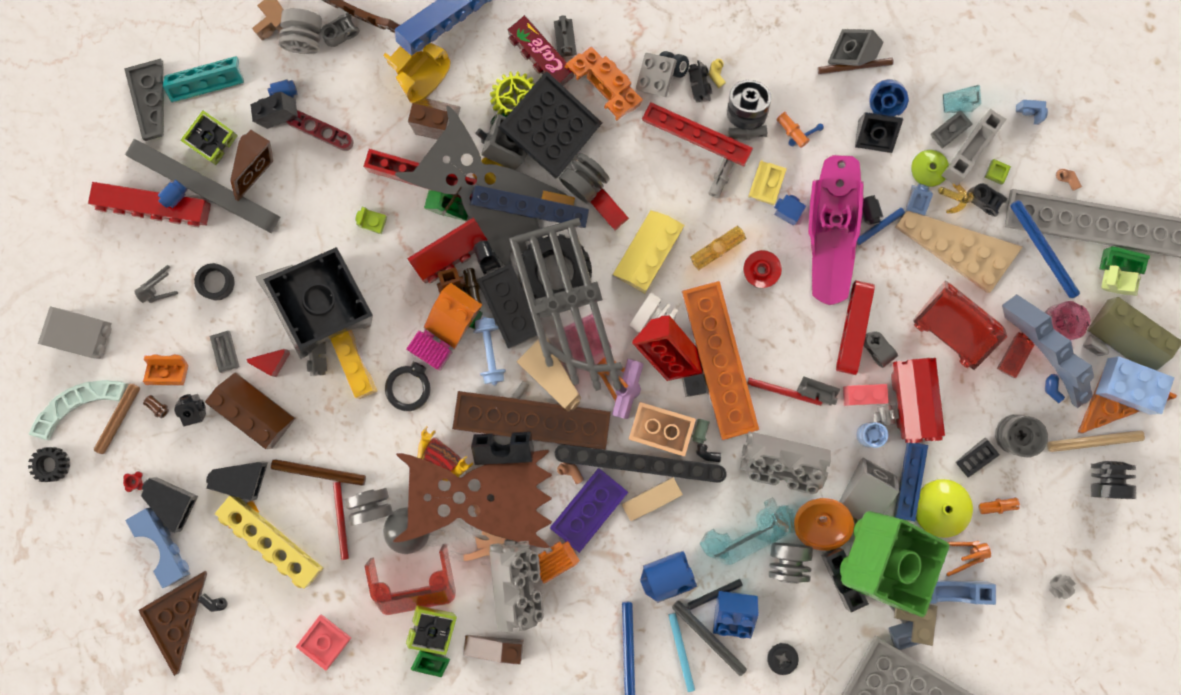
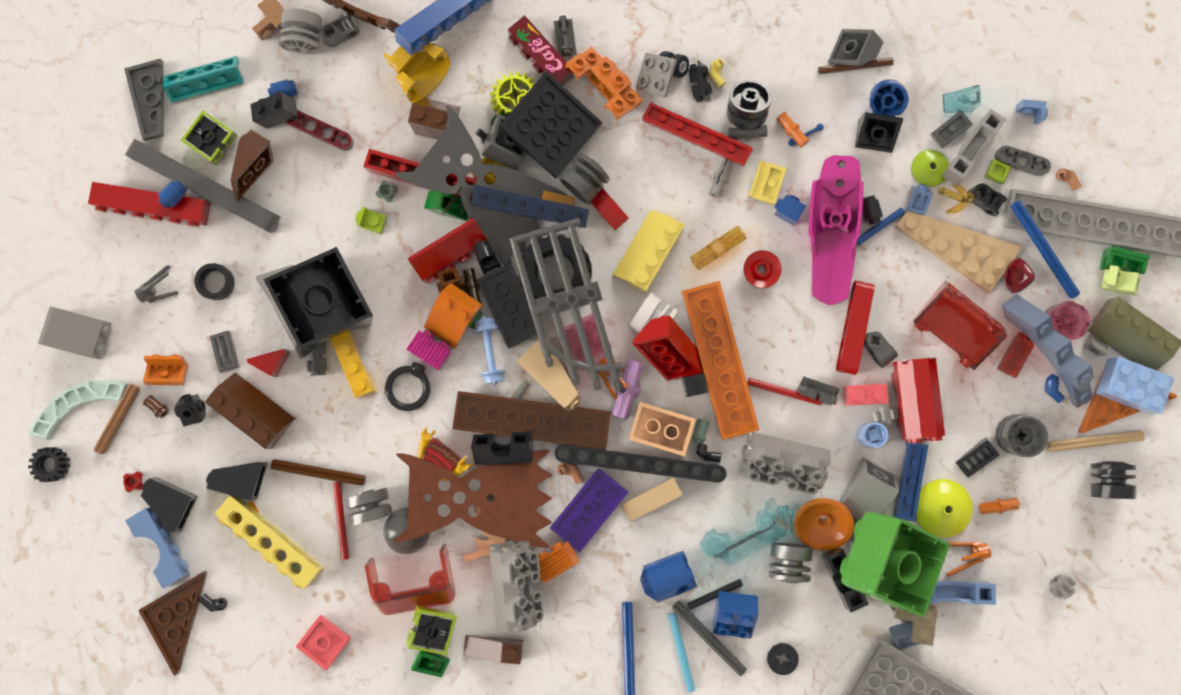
(386, 186): none -> sand green plate
(1018, 275): none -> dark red piece
(1031, 159): none -> dark grey beam

